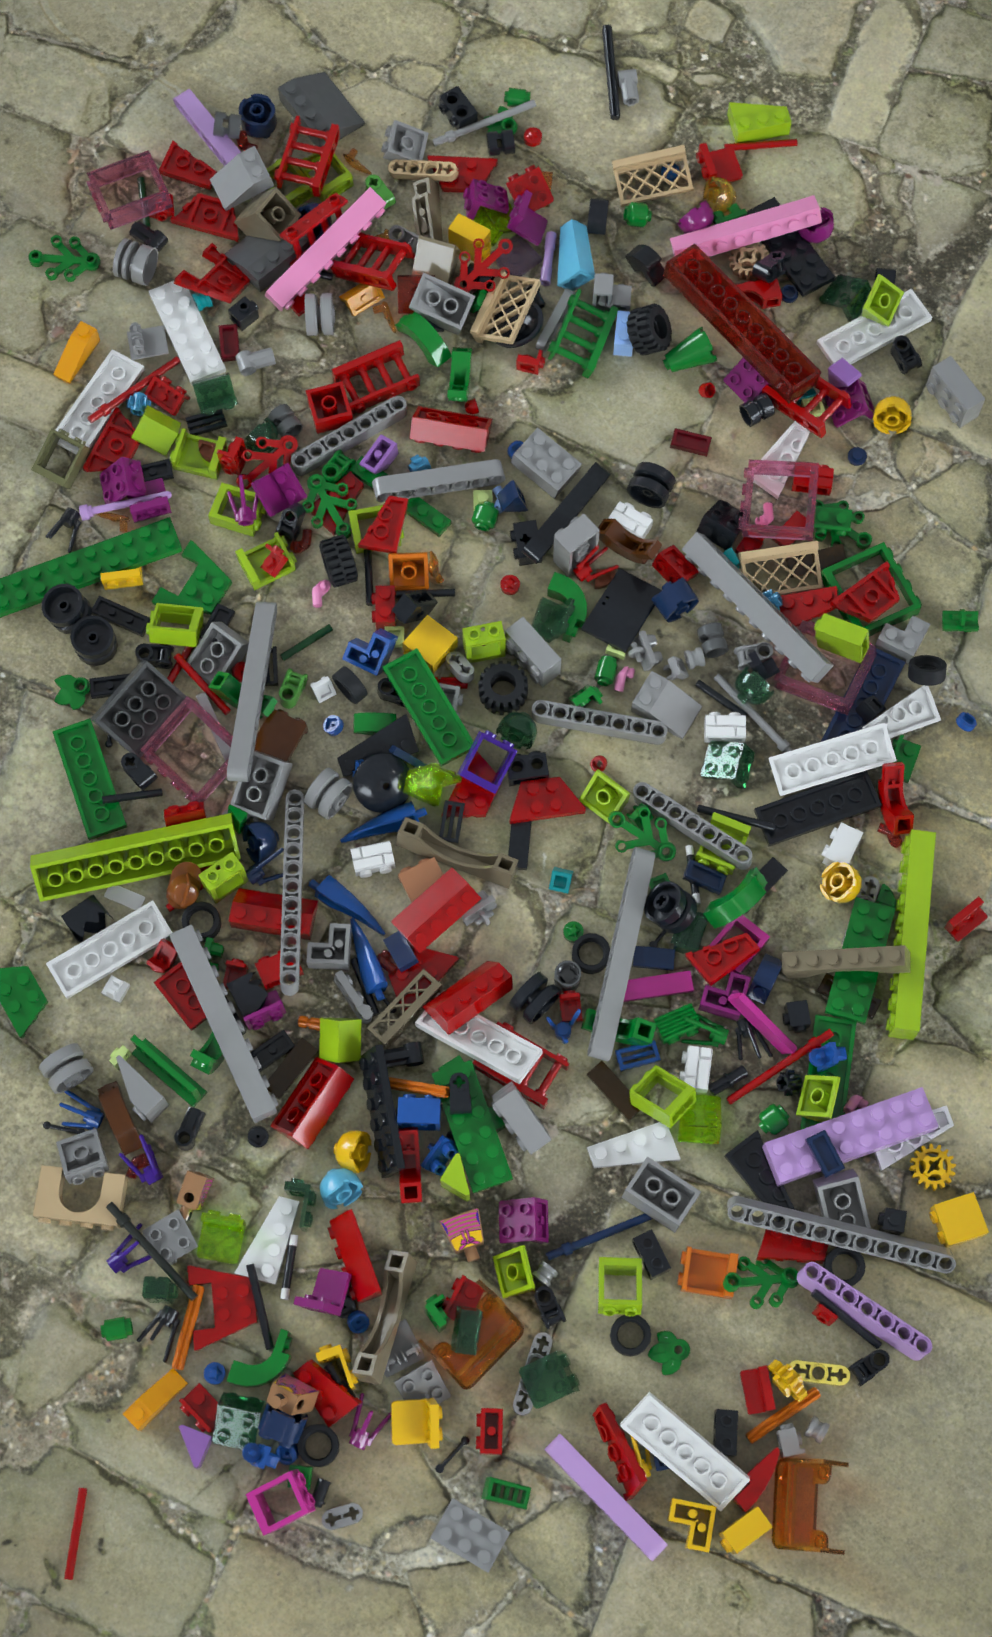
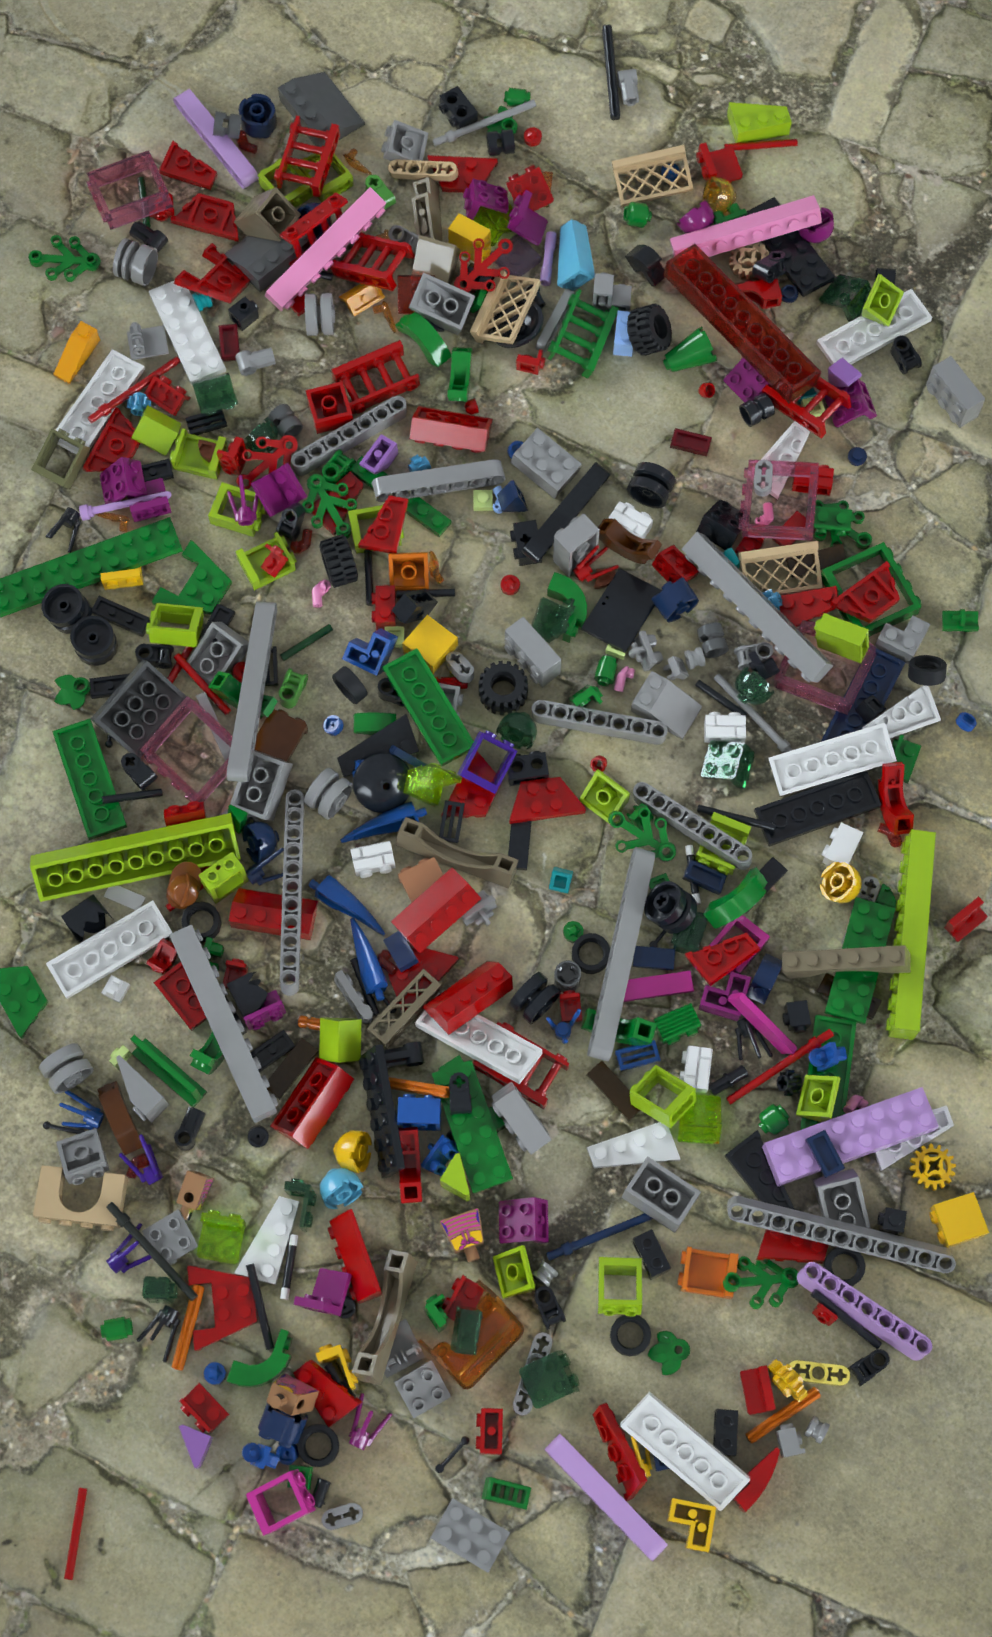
(155, 1399): light orange slope -> none
(237, 1420): clear green bracket -> none
(241, 179): light grey slope -> none
(269, 970): red brick -> none
(323, 689): white tile -> none
(332, 954): light grey brick -> none
(358, 1321): blue tile -> none
(416, 1422): yellow bracket -> none
(485, 516): green head -> none
(492, 638): lime window -> none
(597, 216): black brick -> none
(717, 1032): green plant -> none
(744, 1531): yellow piece -> none
(758, 478): none -> light grey beam
(797, 1504): clear orange windscreen -> none
(892, 415): yellow cylinder -> none

